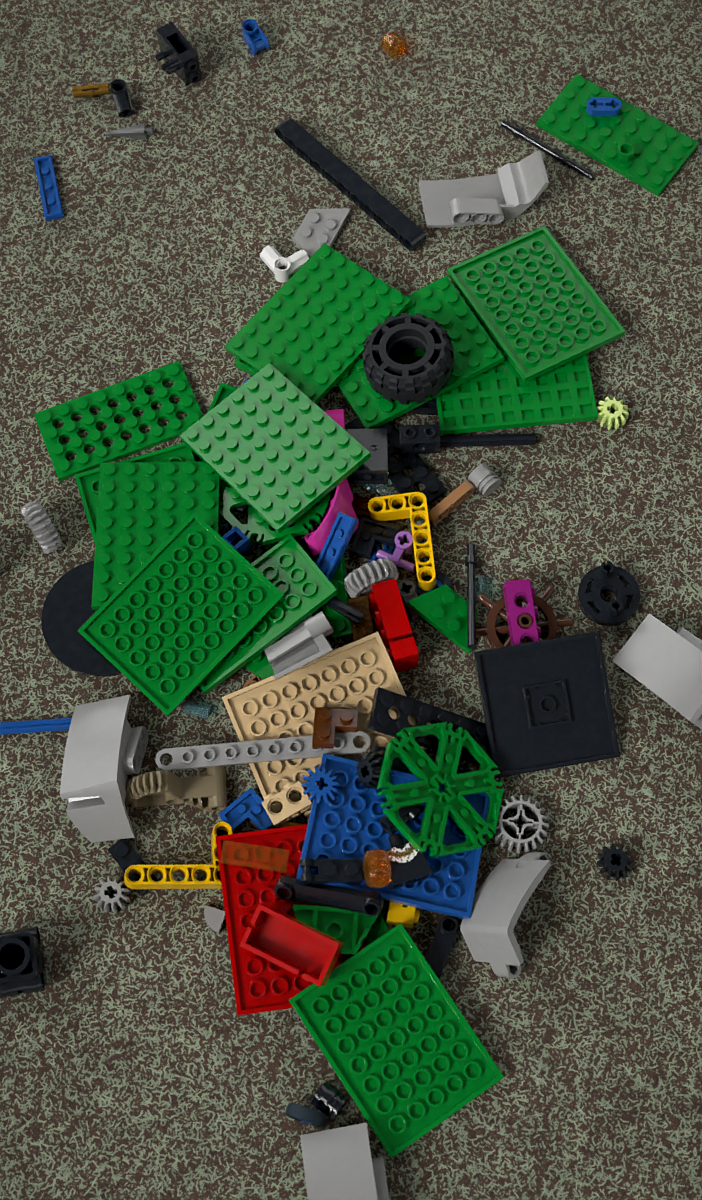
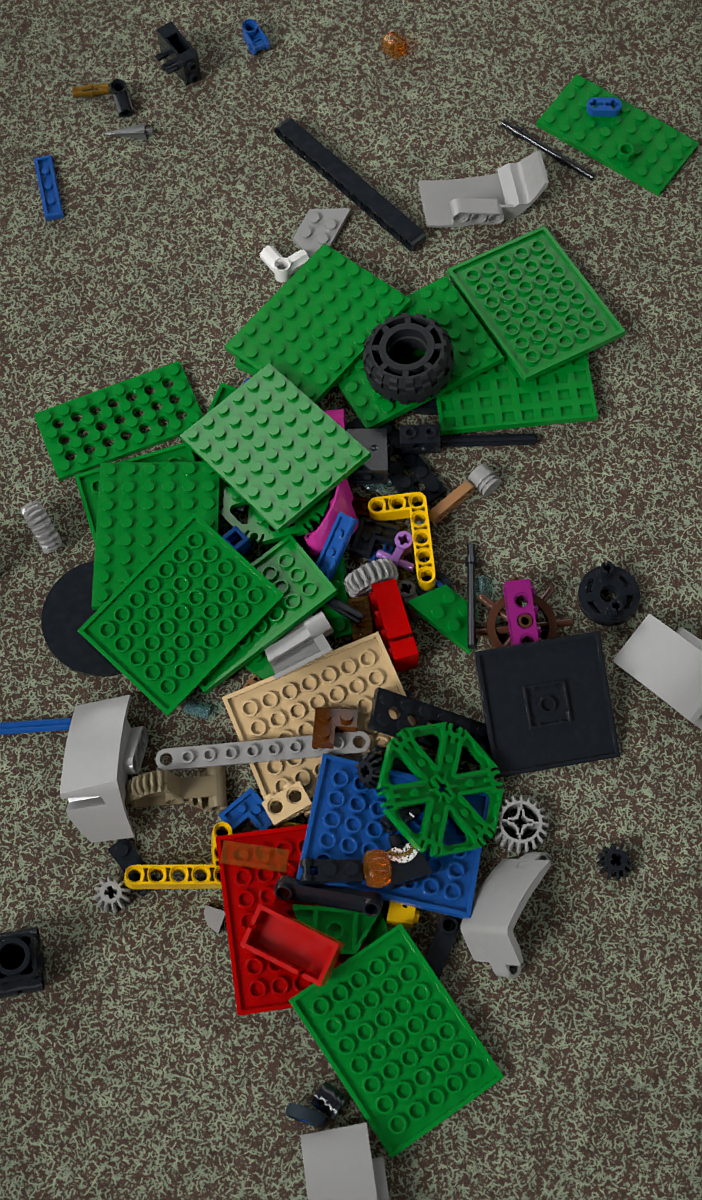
(314, 789): blue gear -> none
(616, 407): yellowish green gear -> none

